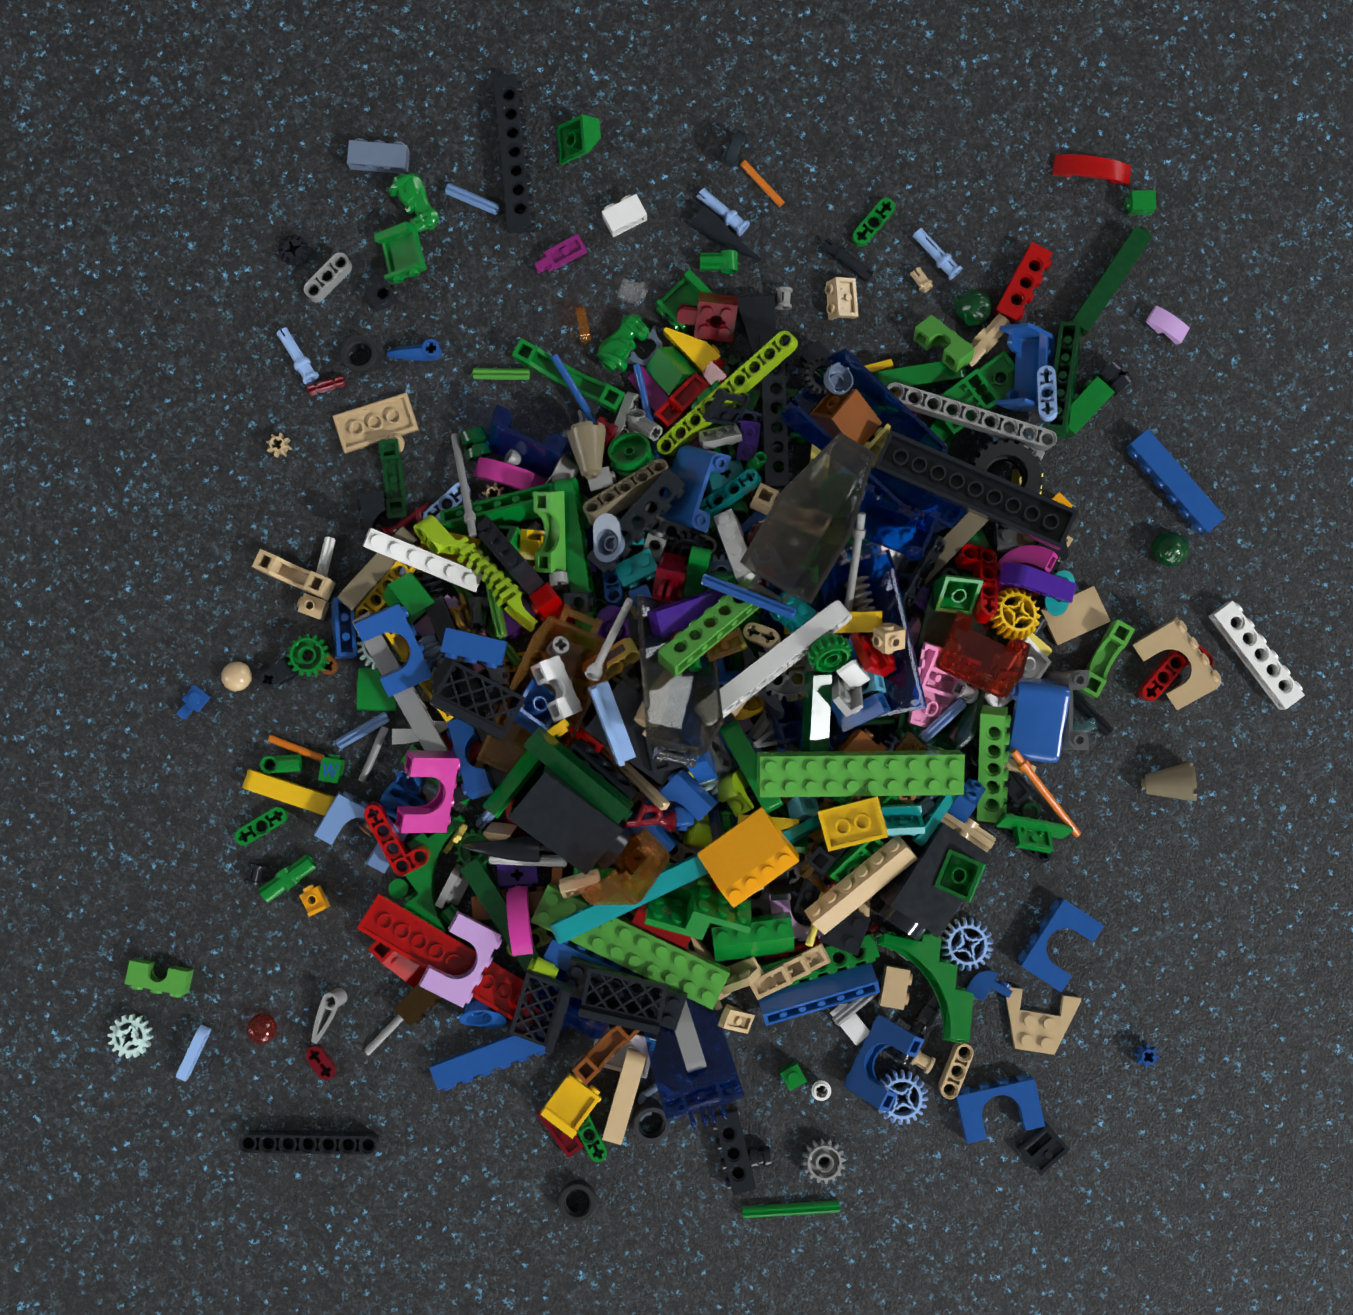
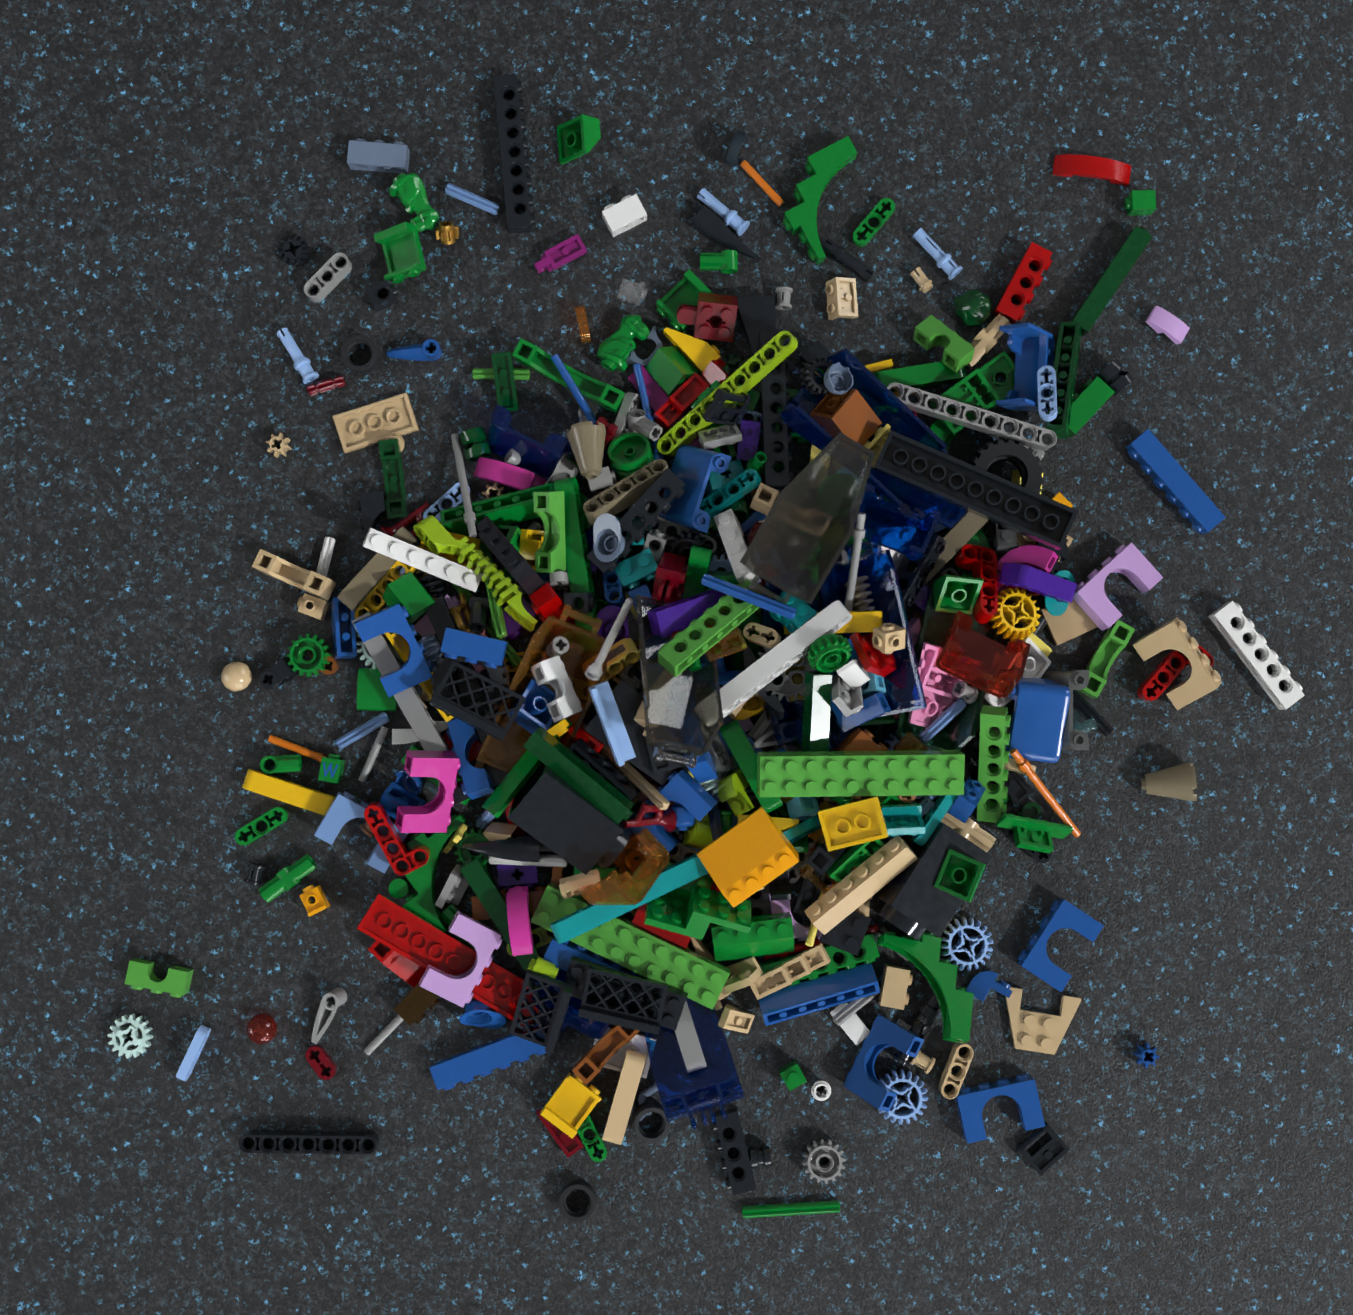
(194, 700): blue plate -> none
(447, 232): none -> pearl gold gear
(505, 380): none -> dark green plate
(822, 167): none -> green arch
(1091, 594): none -> lavender arch
(1170, 549): dark green hair -> none

